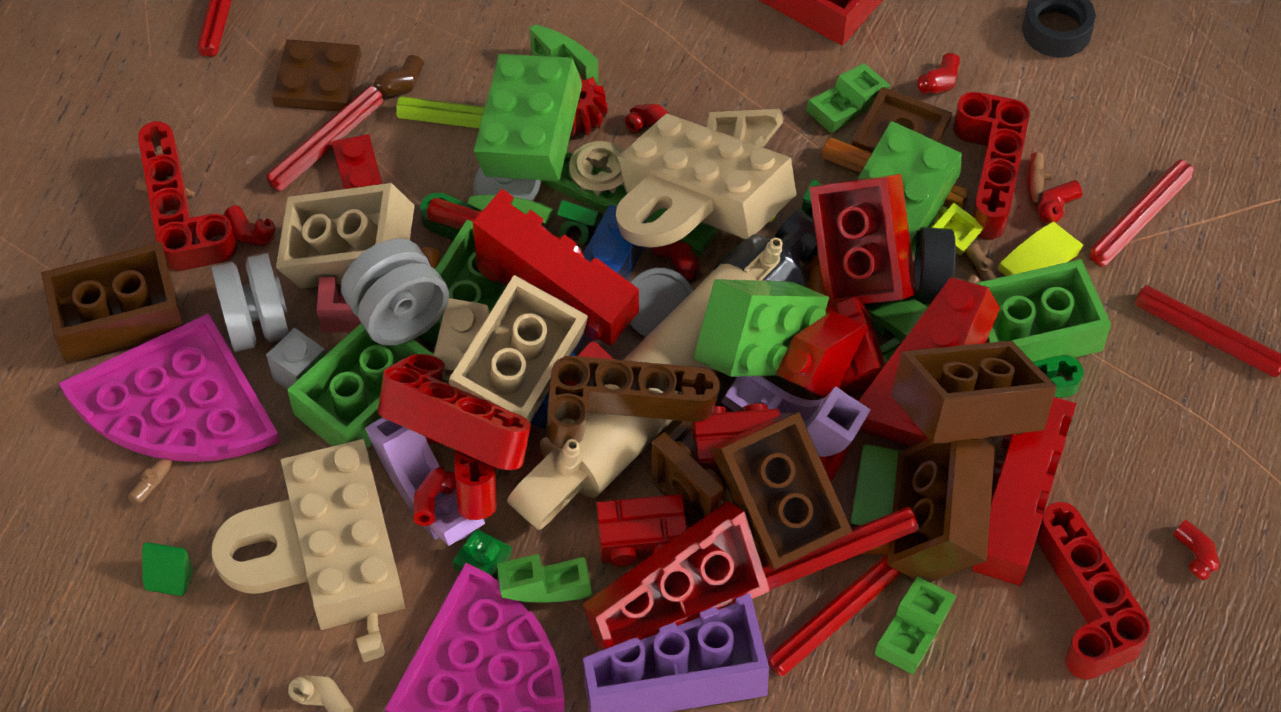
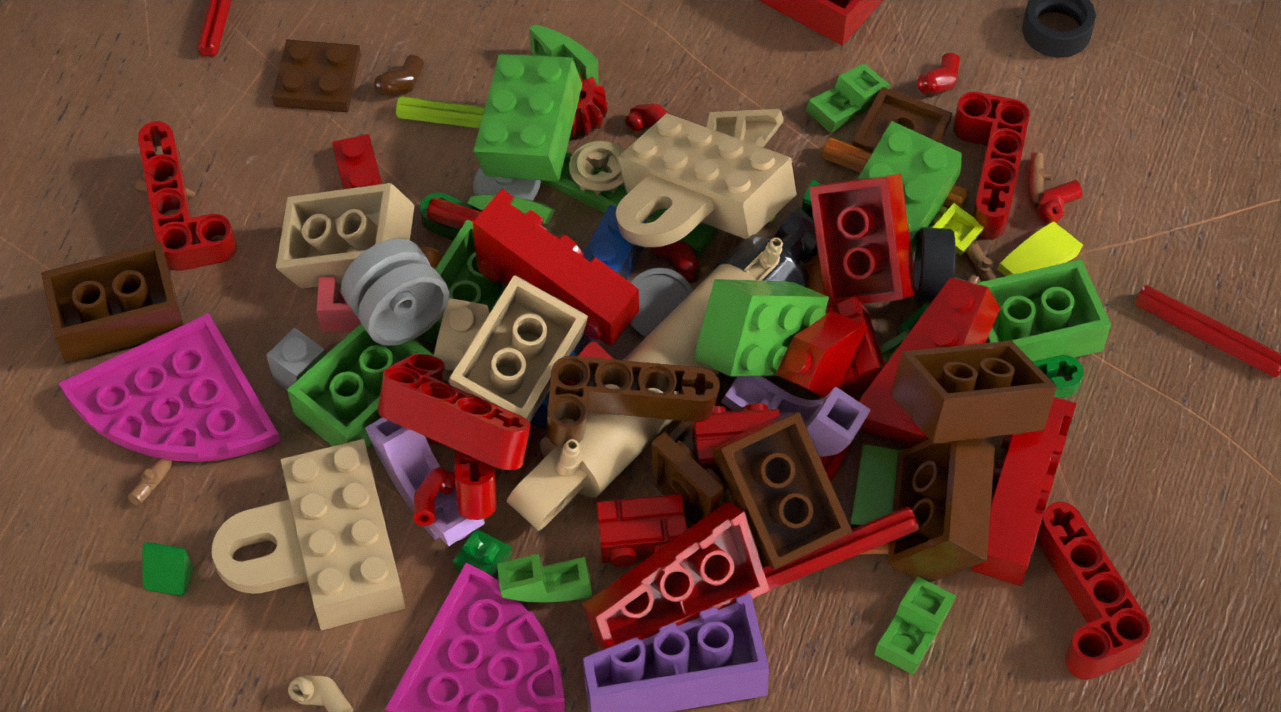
(250, 302): light grey wheel -> none
(255, 233): red arm -> none
(321, 141): red axle -> none
(371, 644): tan hand -> none
(578, 217): green tile -> none
(832, 617): red axle -> none
(895, 316): bright green slope -> none
(1141, 213): axle -> none
(1202, 547): red arm -> none

